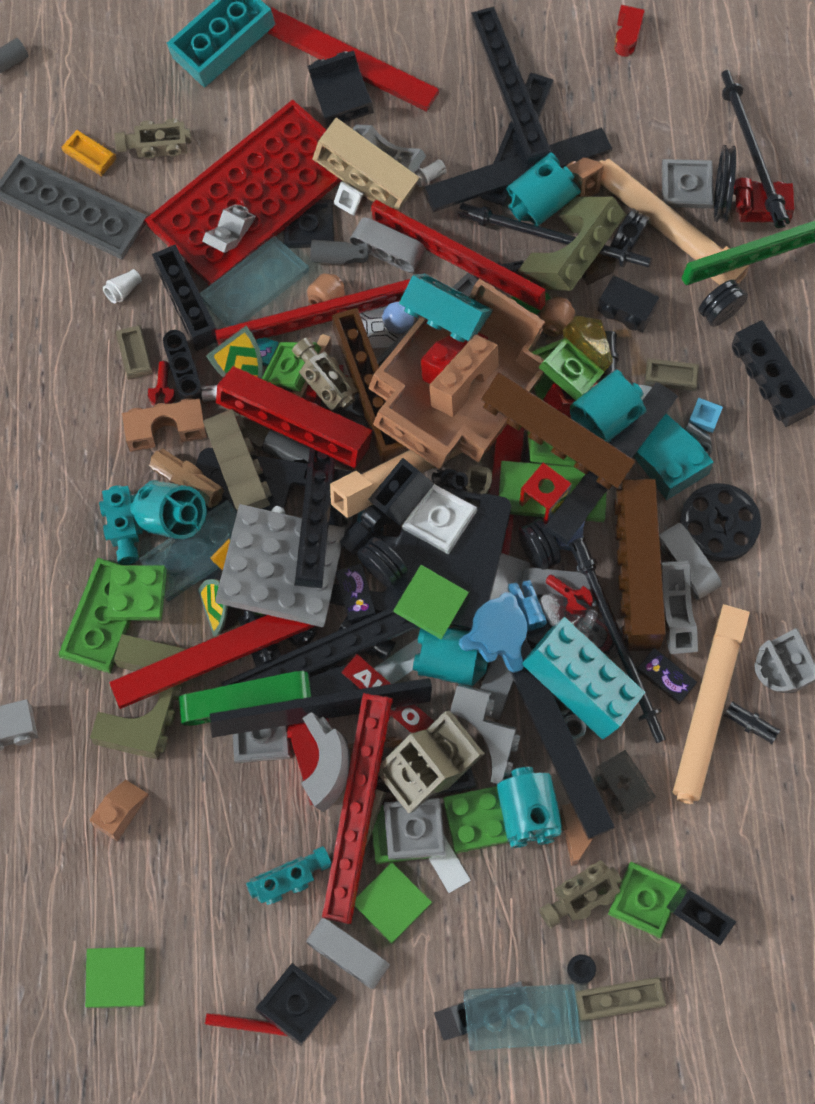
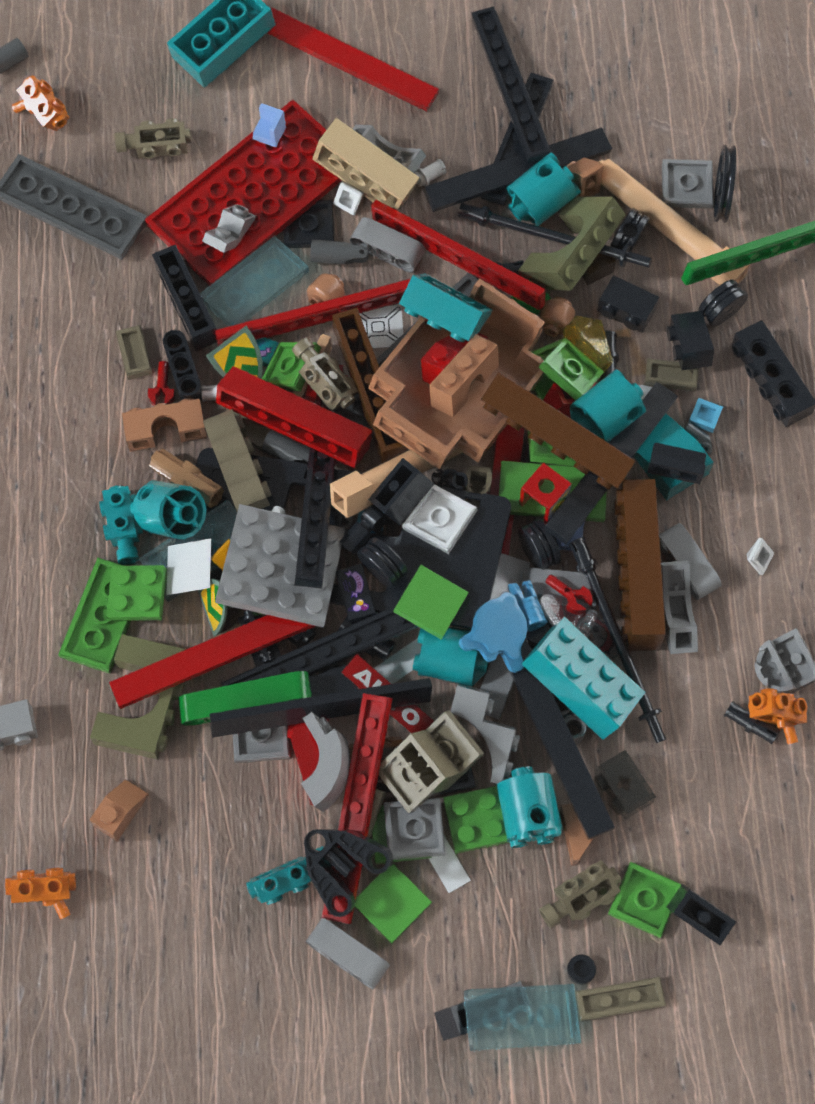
(40, 101): none -> orange brick
(45, 887): none -> orange brick
(89, 153): light orange tile -> none
(115, 977): bright green tile -> none
(121, 286): white cone -> none
(188, 566): none -> white sticker
(242, 1024): red bar -> none
(270, 125): none -> light blue panel
(296, 1004): black plate -> none
(325, 879): none -> black connector
(340, 88): black panel -> none
(396, 319): light blue piece -> none
(627, 36): red leg -> none
(666, 676): black tile -> none
(677, 463): none -> black panel
(690, 340): none -> black brick
(710, 704): light nougat brick -> none
(728, 512): black wedge -> none
(751, 200): red hinge -> none
(760, 556): none -> white slope
(774, 202): black bar -> none
(780, 710): none -> orange brick

